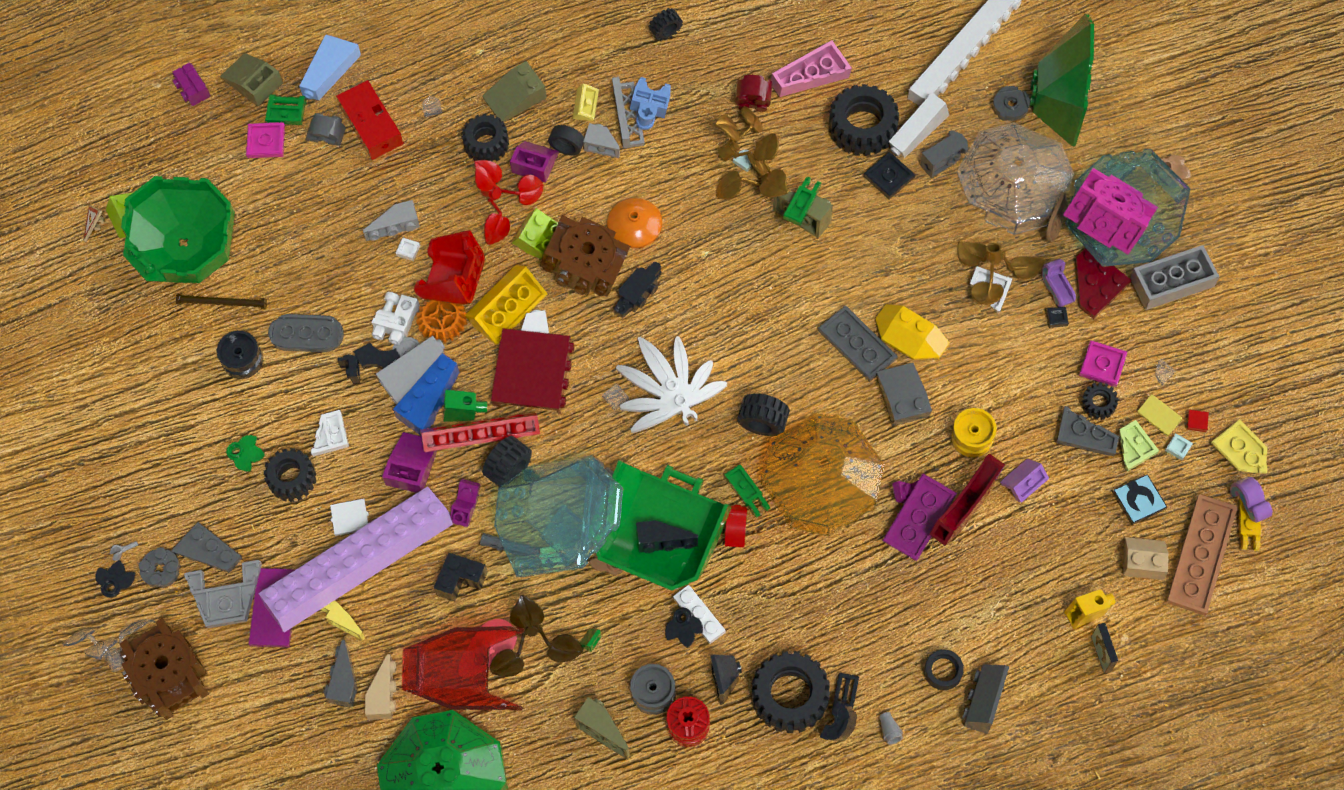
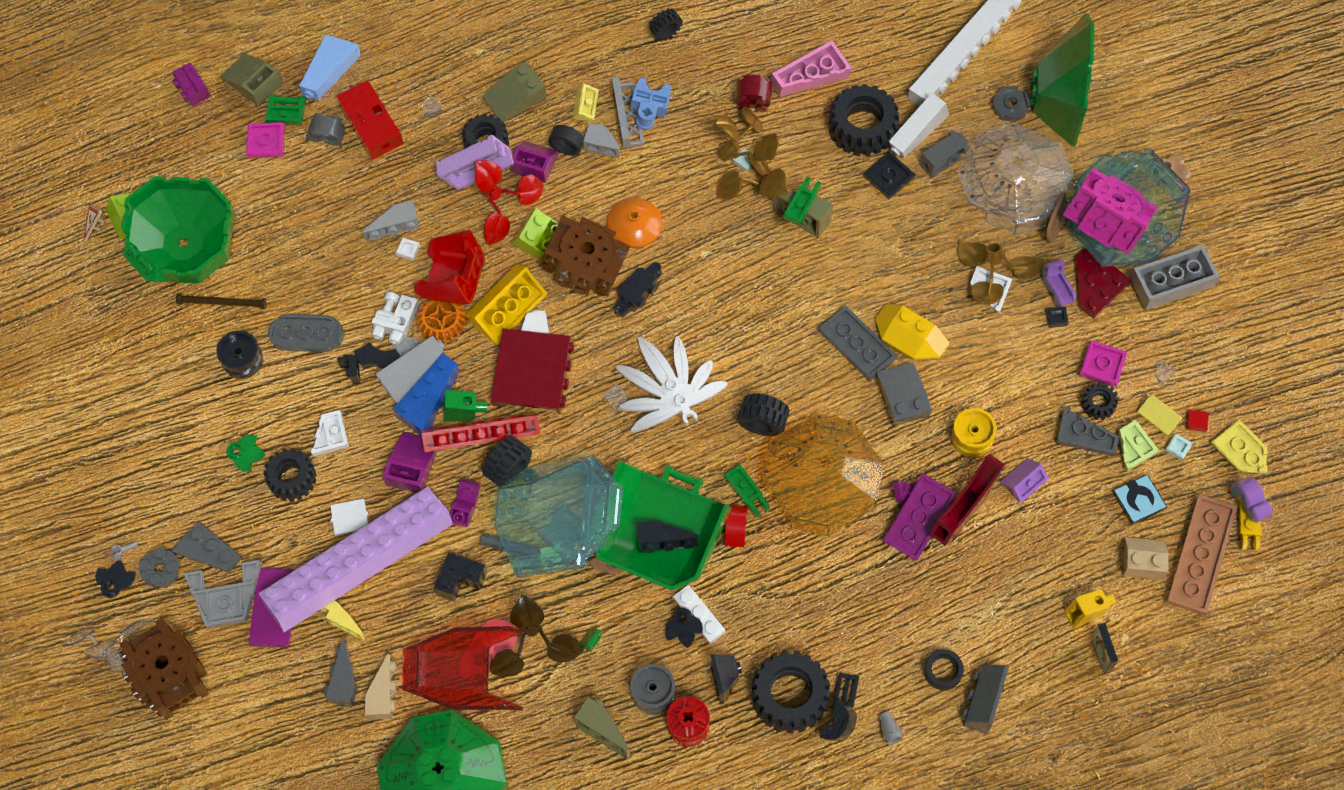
(459, 168): none -> lavender door

